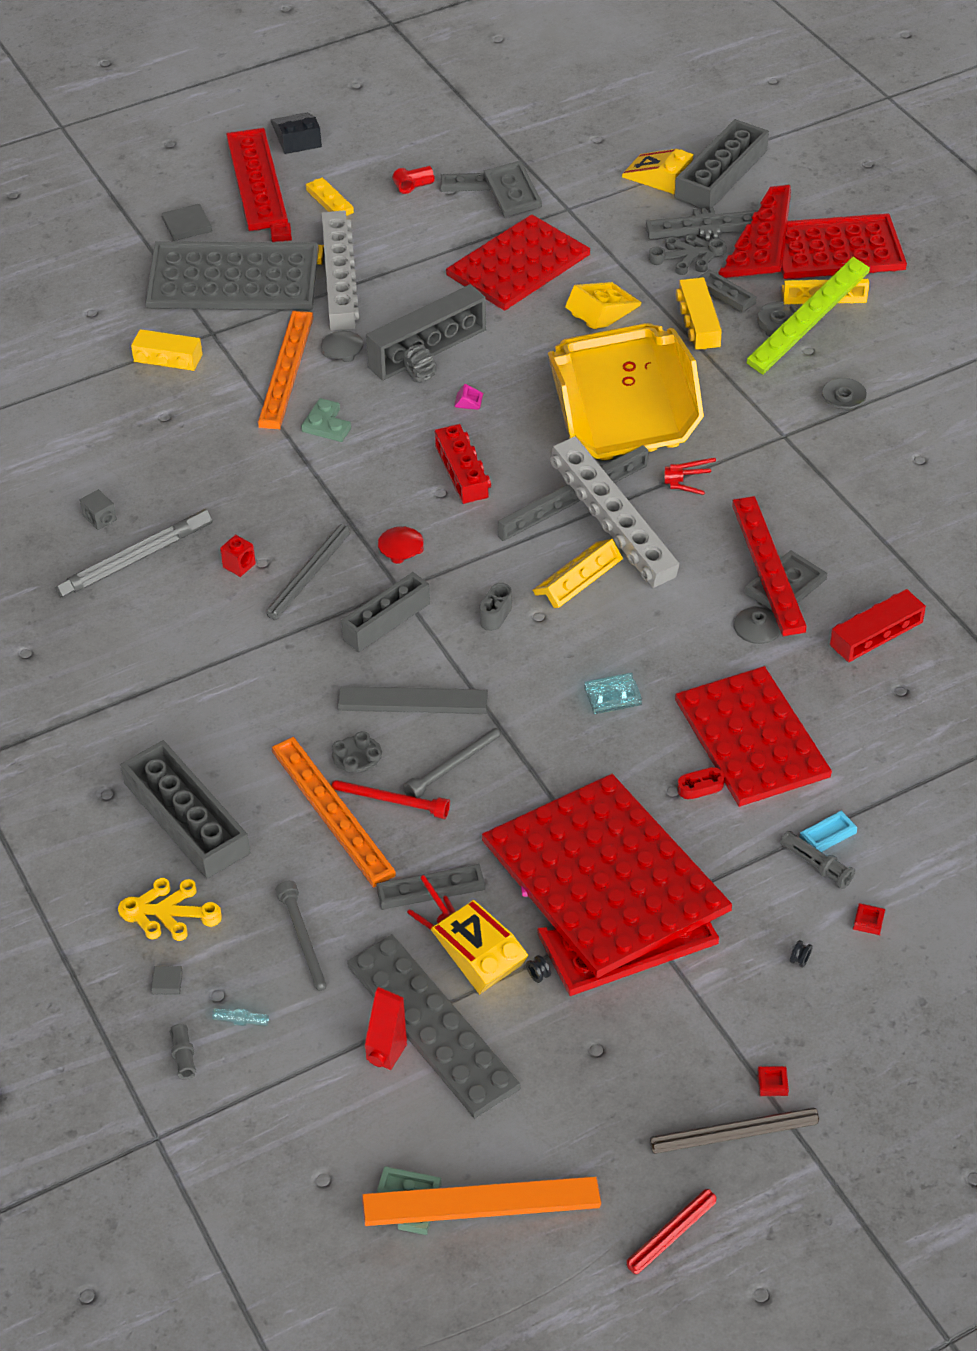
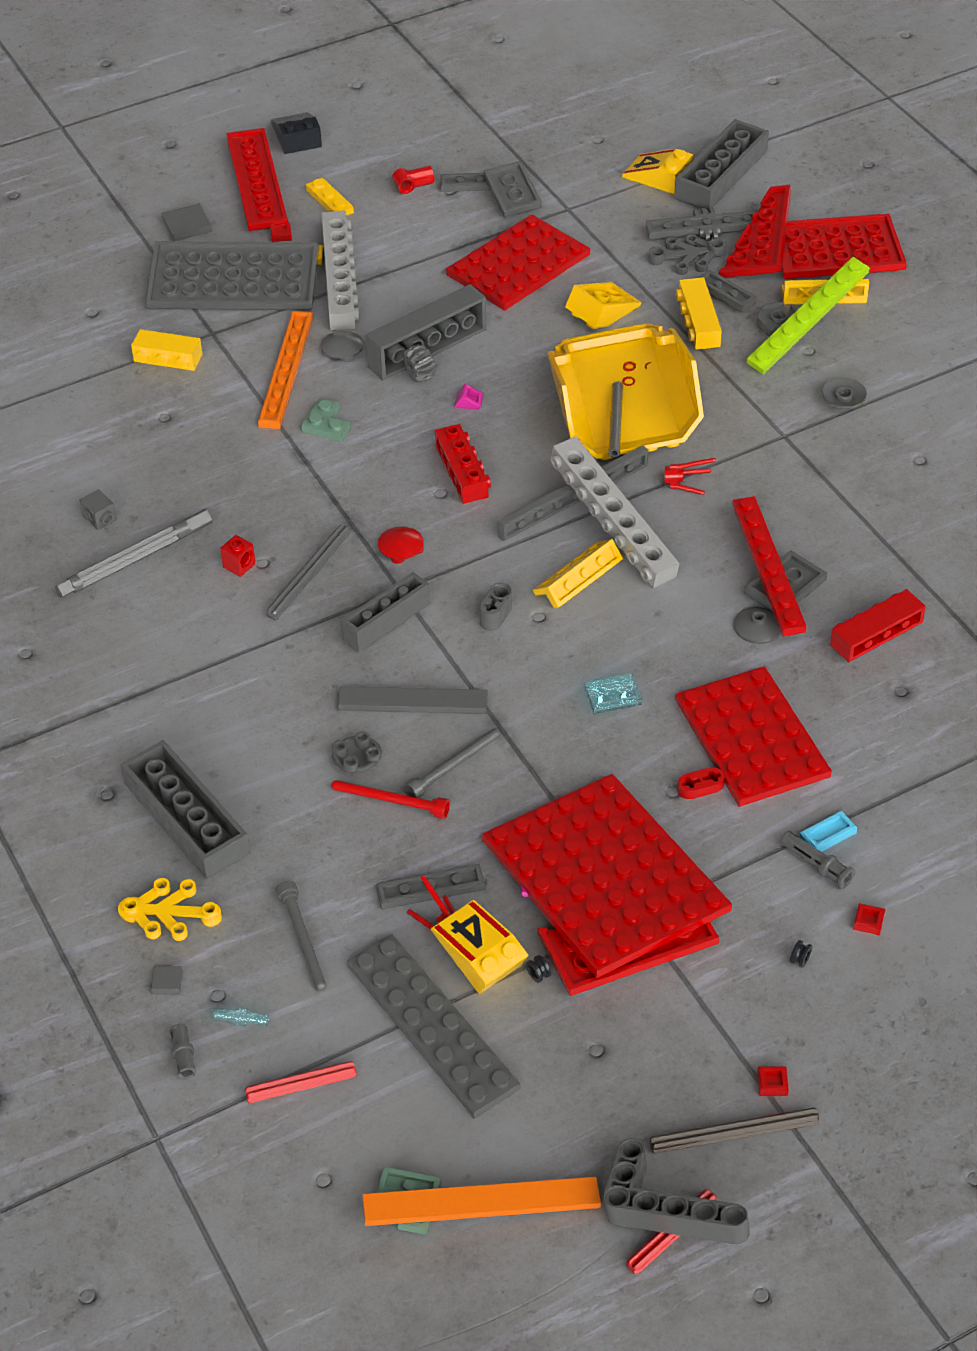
(300, 1081): none -> axle
(334, 812): orange tile -> none
(386, 1030): red slope -> none
(615, 419): none -> dark grey piece
(656, 1210): none -> dark grey beam

